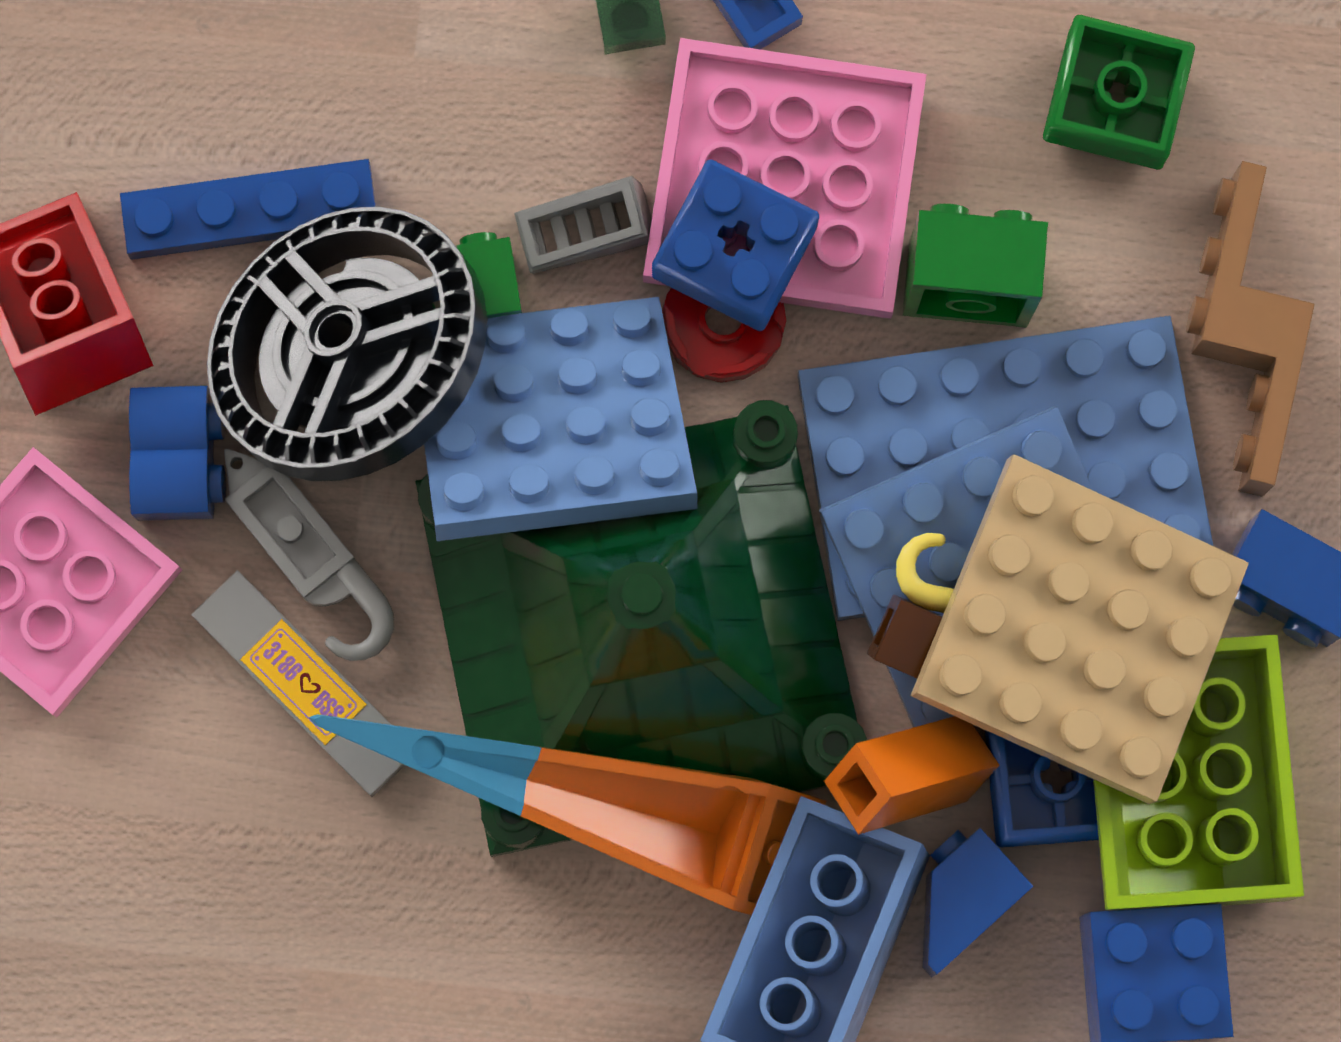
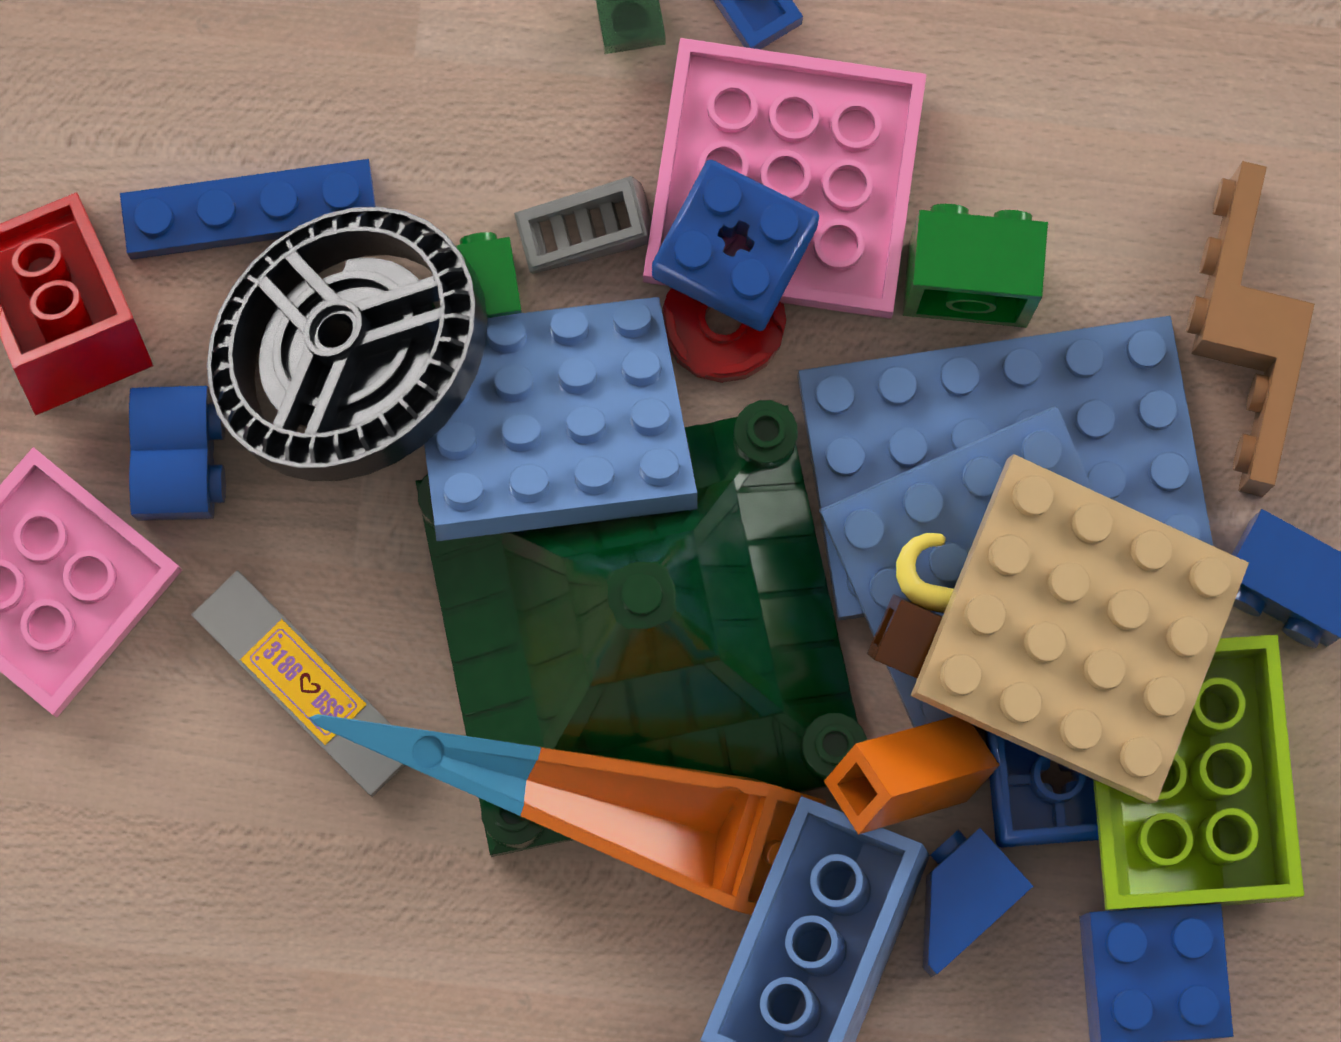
(306, 549): light grey plate -> none
(1154, 79): green brick -> none

